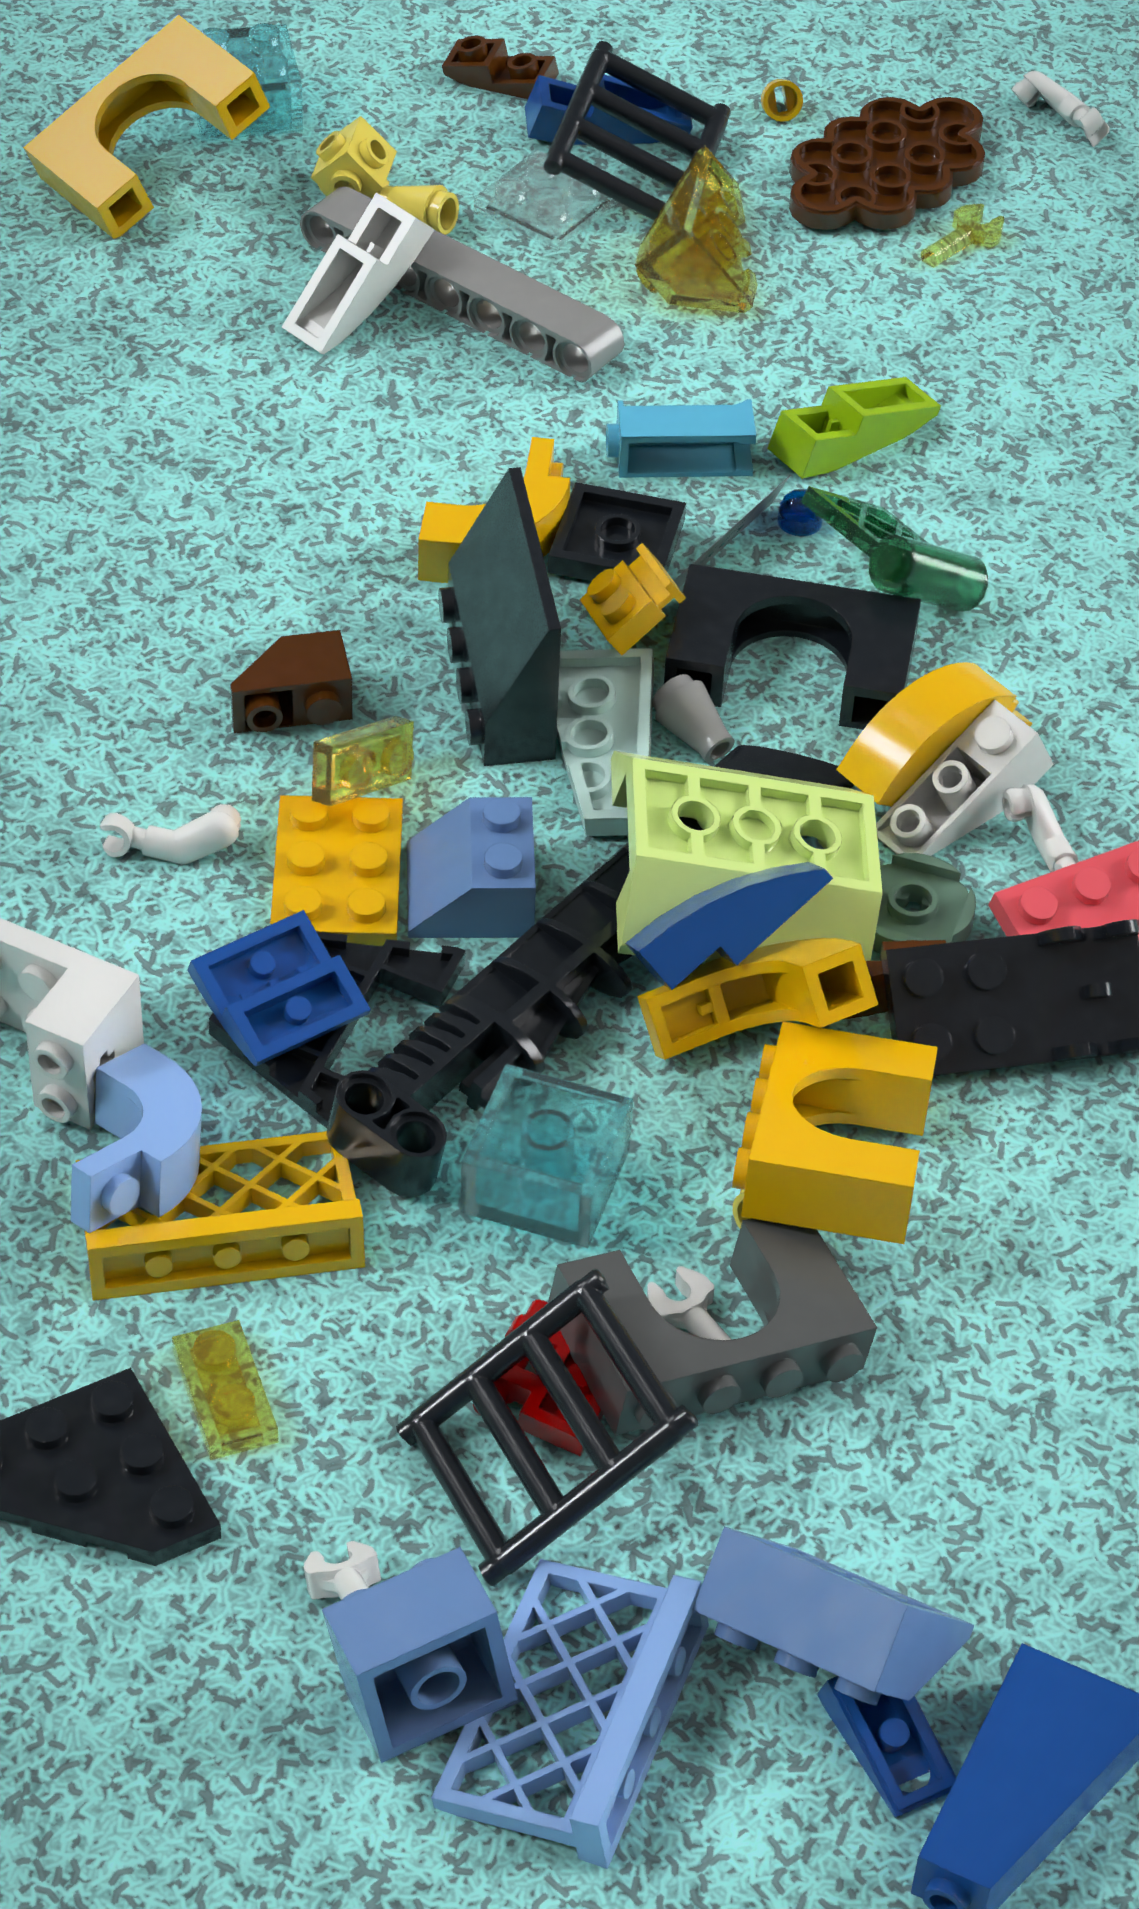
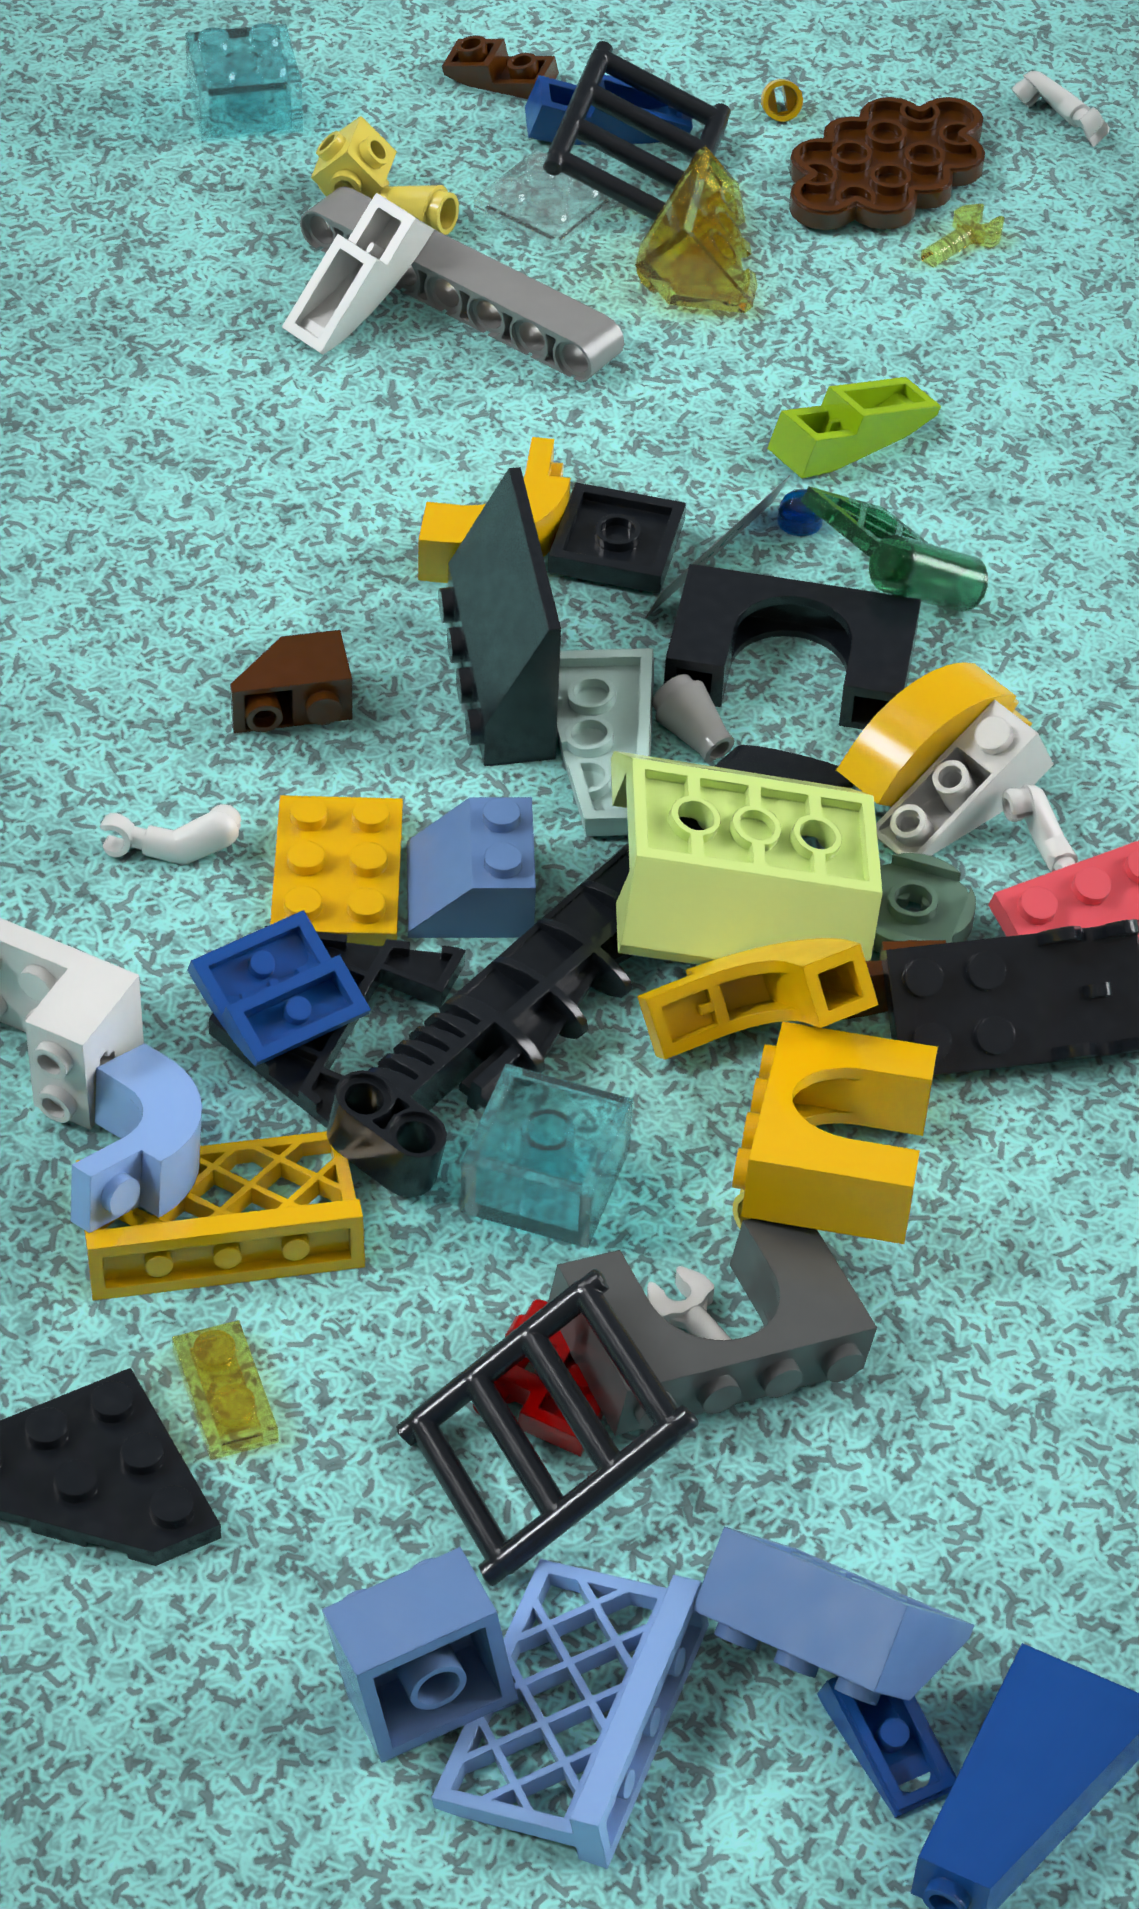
(169, 71): yellow arch -> none
(343, 1578): white bar -> none
(362, 760): clear yellow plate -> none
(630, 599): yellow plate -> none
(682, 440): medium azure window -> none
(726, 920): blue slope -> none

